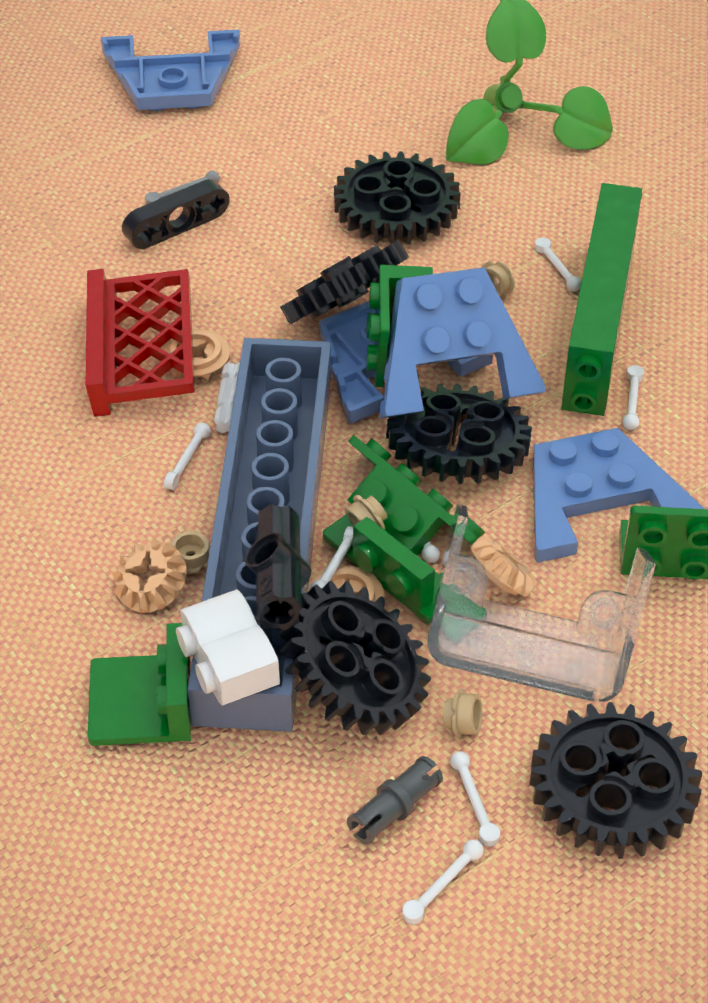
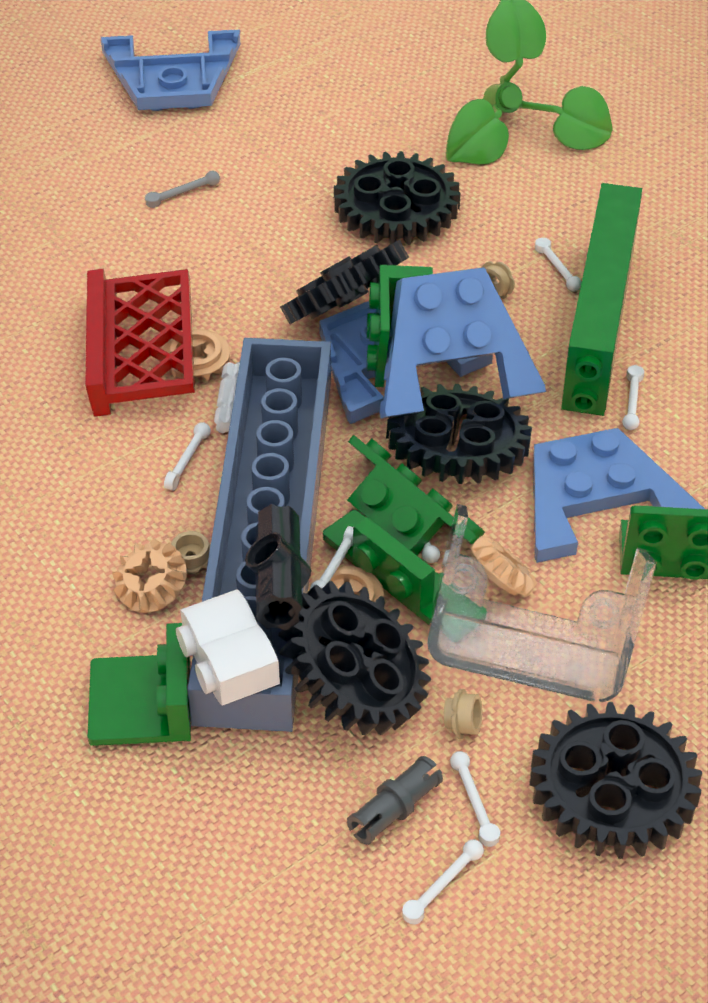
(151, 222): black beam -> none
(366, 508): tan plate -> none

